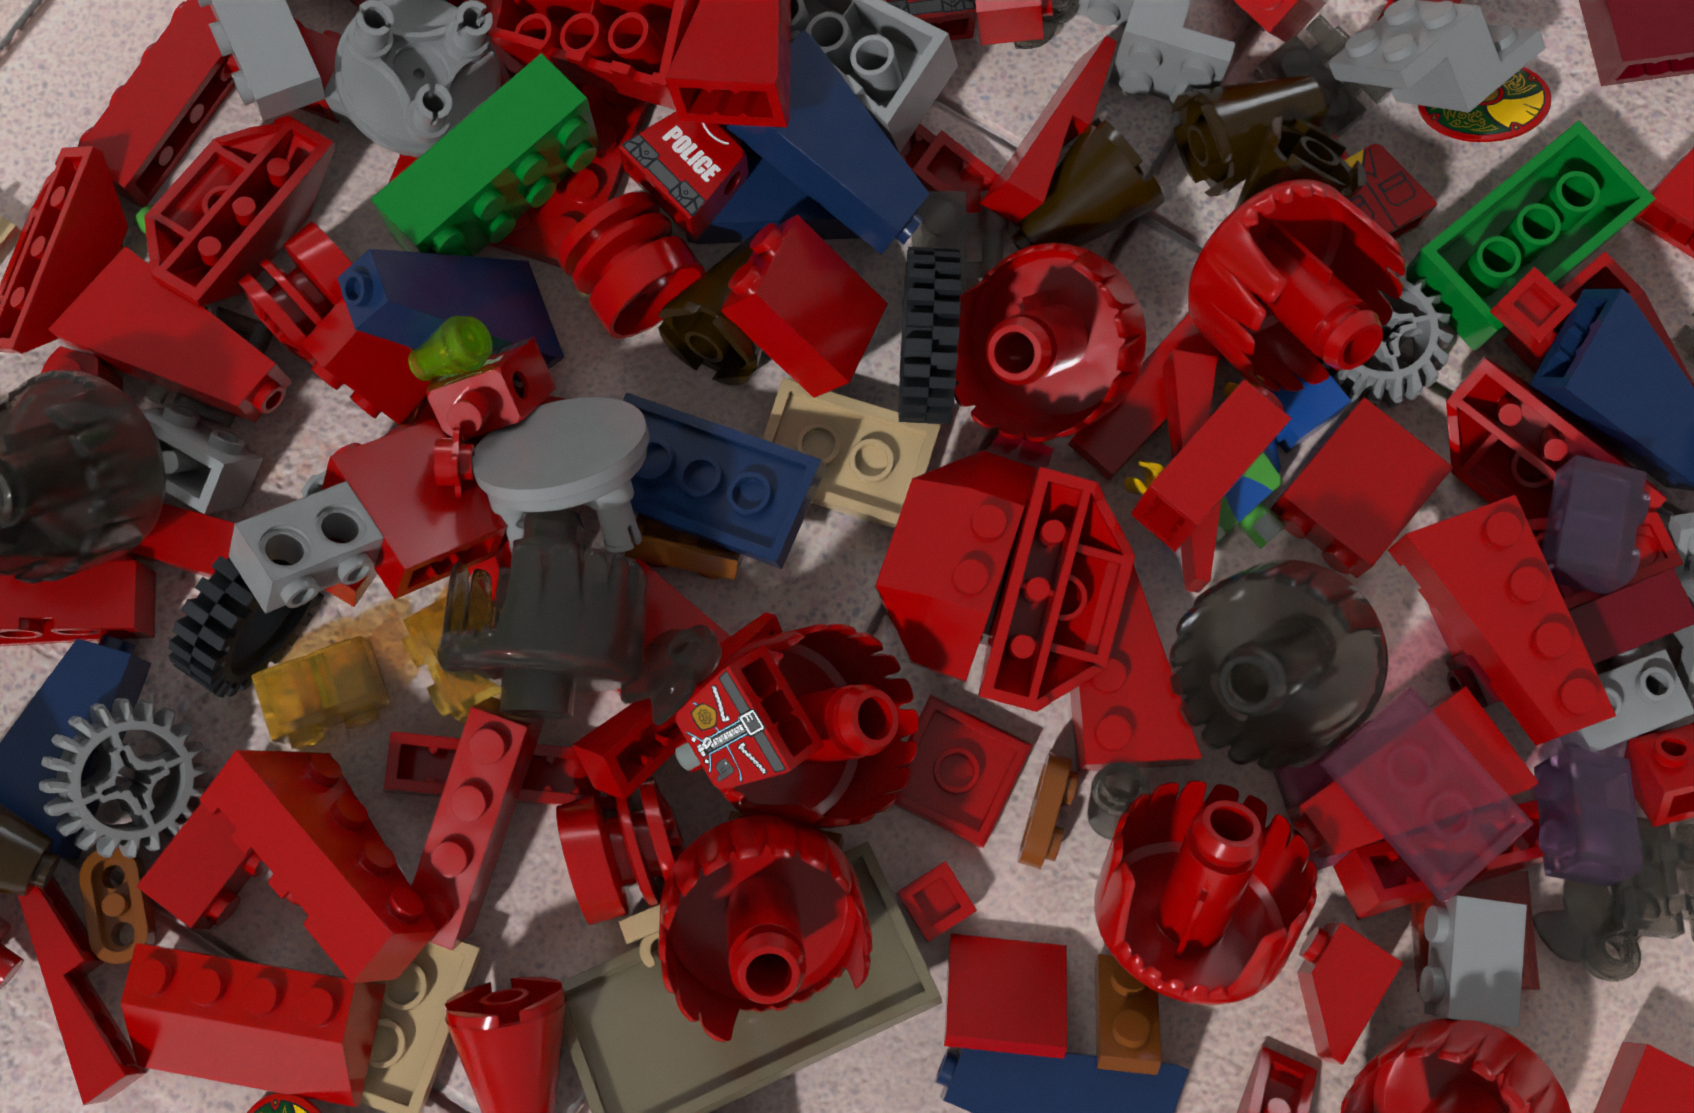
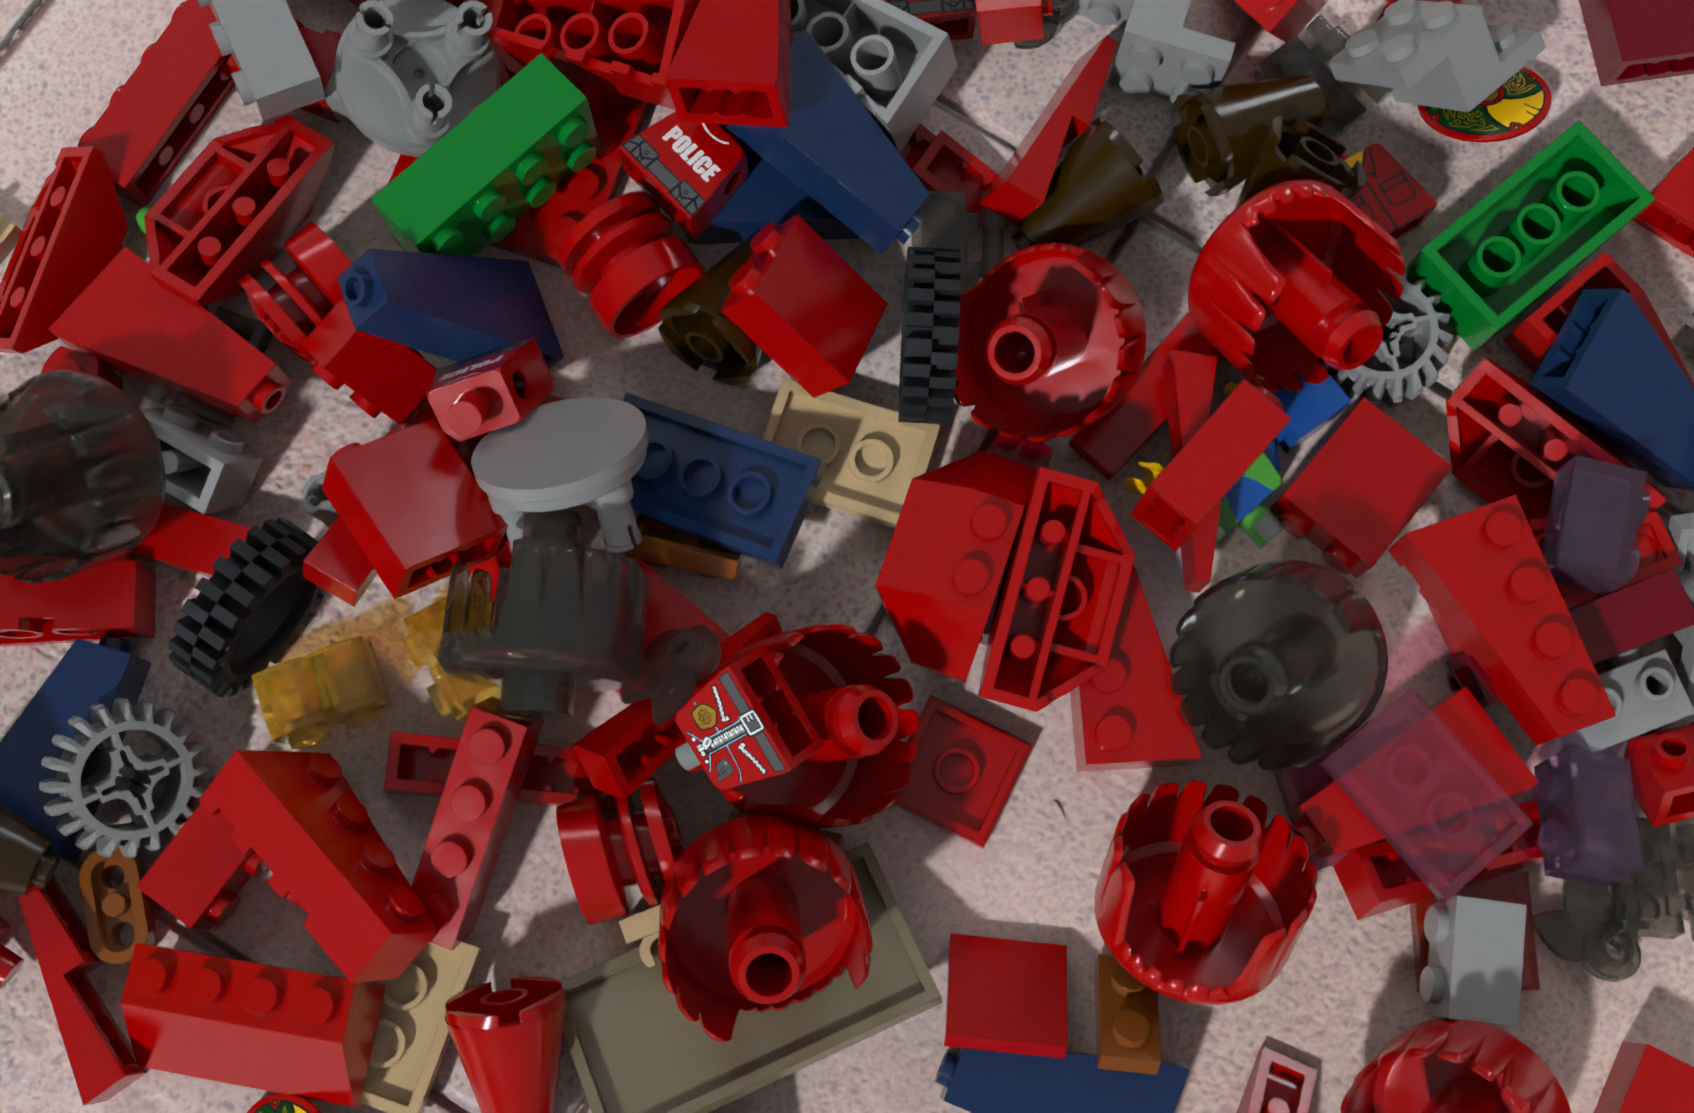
(300, 536): light grey brick -> none
(453, 462): red plate -> none
(454, 348): clear neon green cone -> none
(936, 901): red plate -> none
(1041, 835): dark orange plate -> none
(1112, 794): clear smoke brick -> none
(1342, 986): red slope -> none
(1533, 308): red plate -> none

